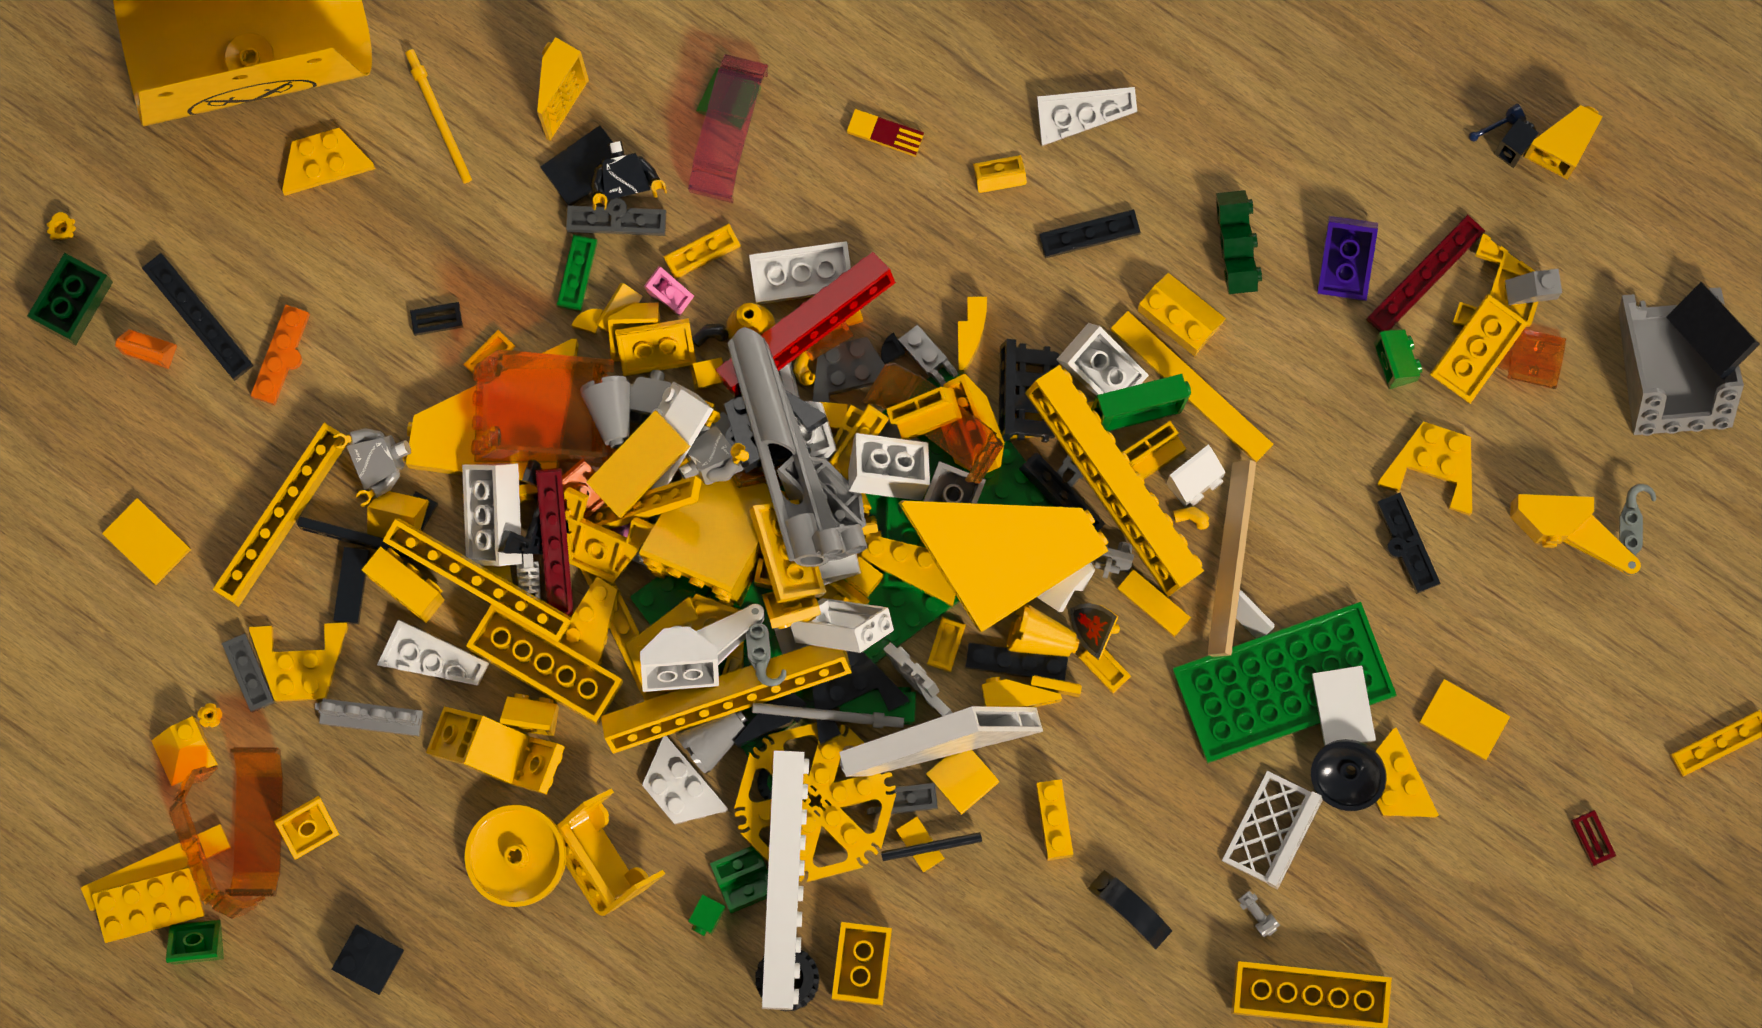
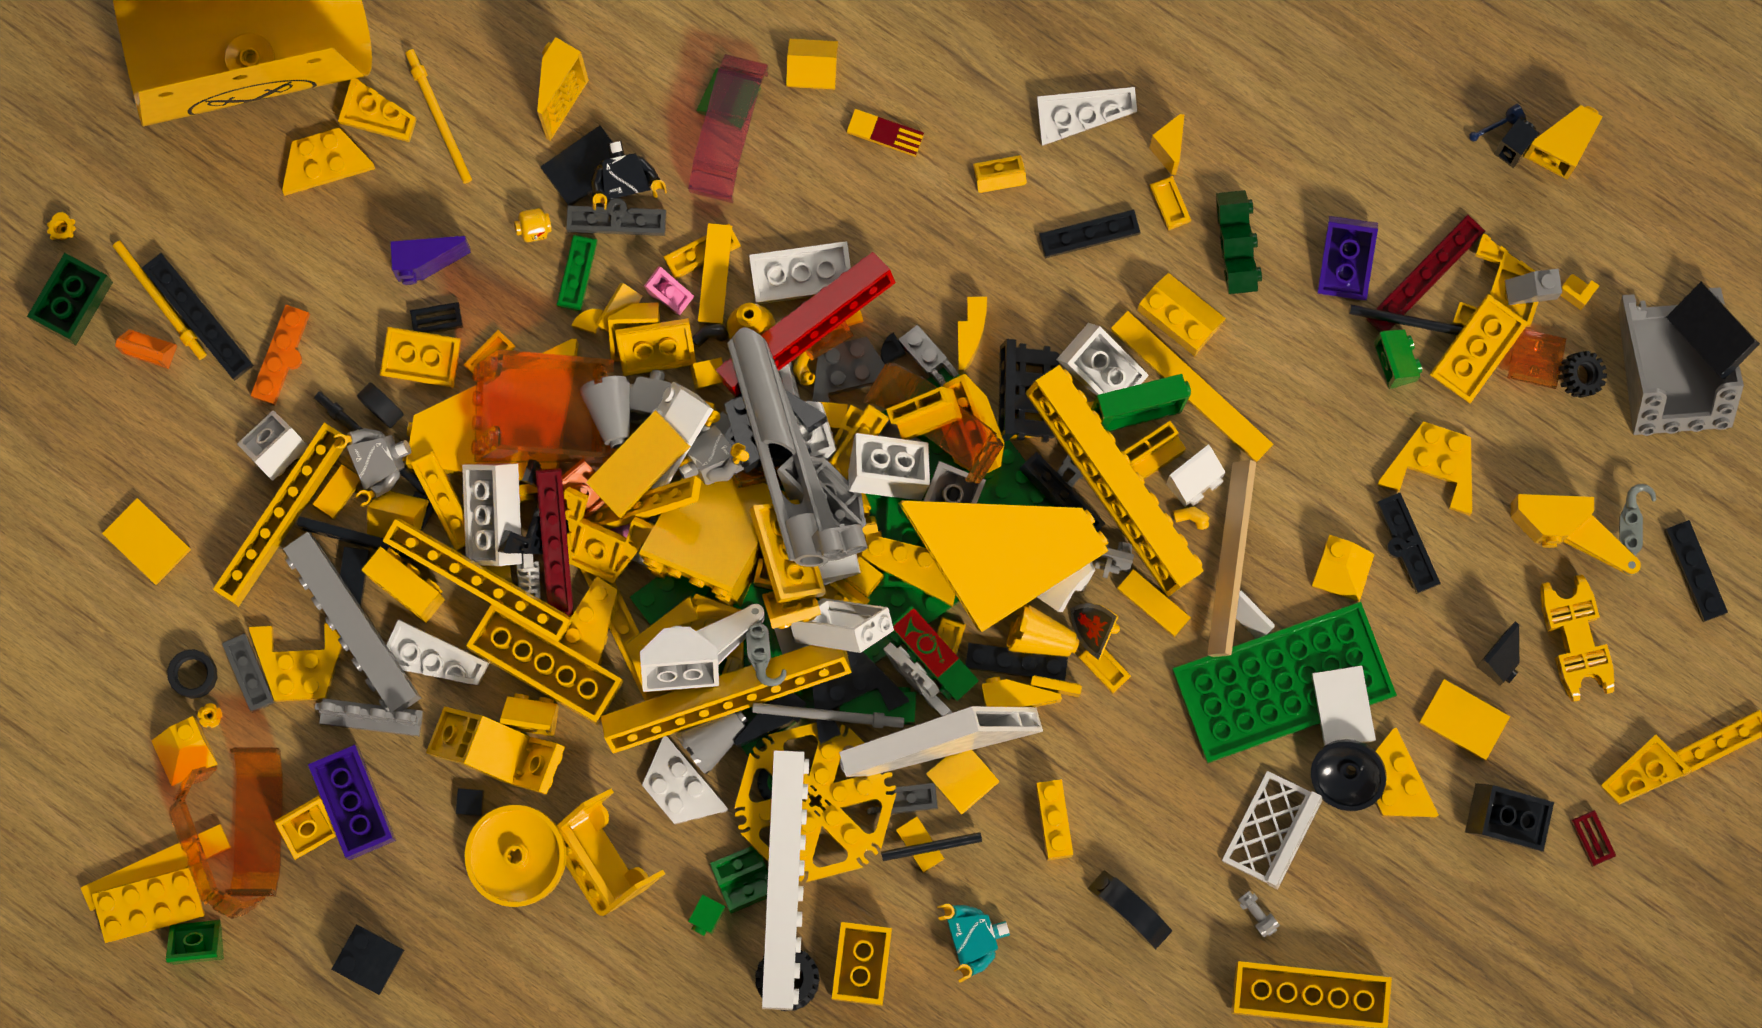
(178, 660): none -> black tyre
(186, 336): none -> yellow bar
(273, 445): none -> white slope
(337, 412): none -> black bar
(337, 492): none -> yellow tile
(351, 623): none -> light grey brick
(352, 802): none -> dark purple brick
(374, 113): none -> yellow wing
(380, 405): none -> black tyre
(420, 357): none -> yellow tile
(424, 257): none -> dark purple slope
(441, 497): none -> yellow tile
(469, 802): none -> black tile
(533, 225): none -> yellow head
(715, 273): none -> yellow tile
(812, 64): none -> yellow slope
(933, 654): none -> brick
(973, 937): none -> teal torso
(1167, 144): none -> yellow slope
(1170, 203): none -> yellow tile
(1343, 568): none -> yellow slope
(1404, 320): none -> black bar
(1503, 657): none -> black slope
(1509, 816): none -> black slope
(1577, 291): none -> yellow panel
(1577, 637): none -> yellow piece
(1593, 369): none -> black tyre
(1644, 771): none -> yellow wing
(1696, 571): none -> black plate

